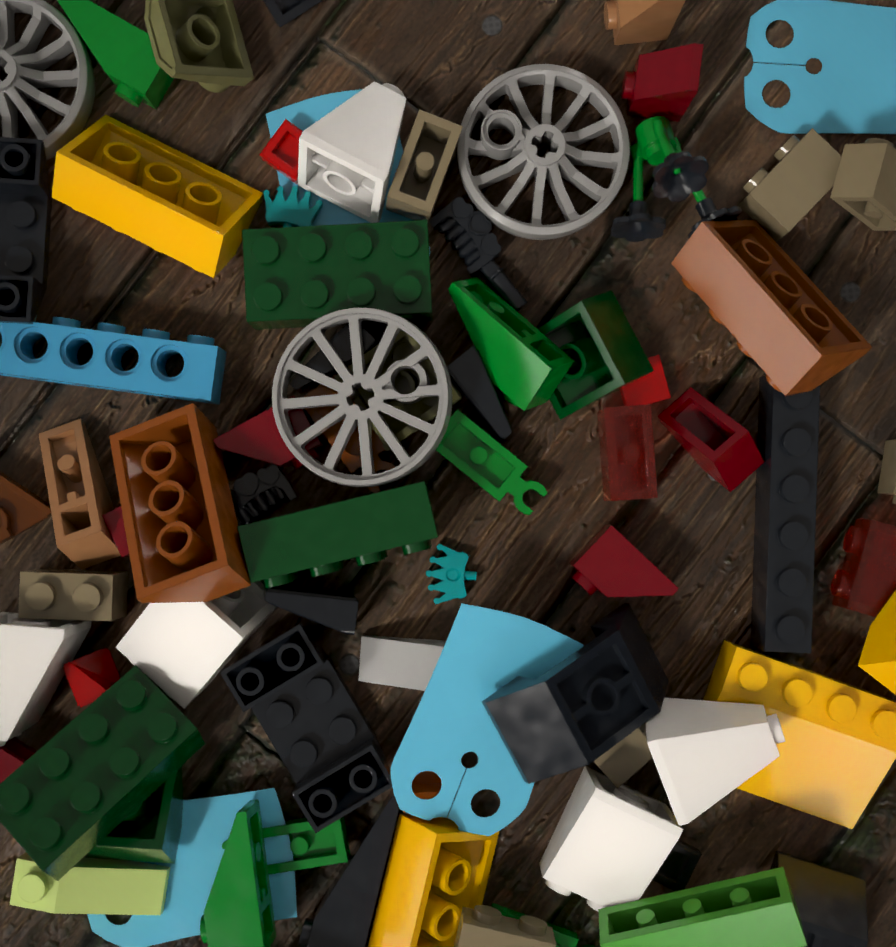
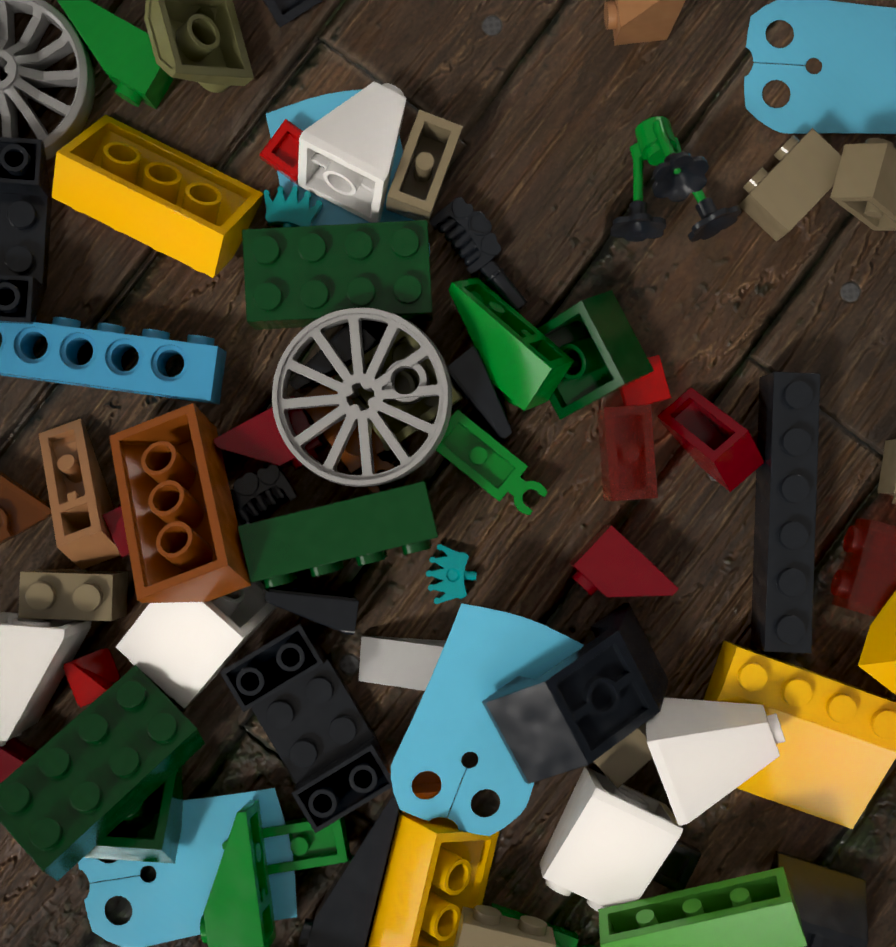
(92, 887): yellowish green slope -> none
(527, 140): light grey piece -> none
(663, 82): dark red slope -> none
(768, 305): dark orange slope -> none

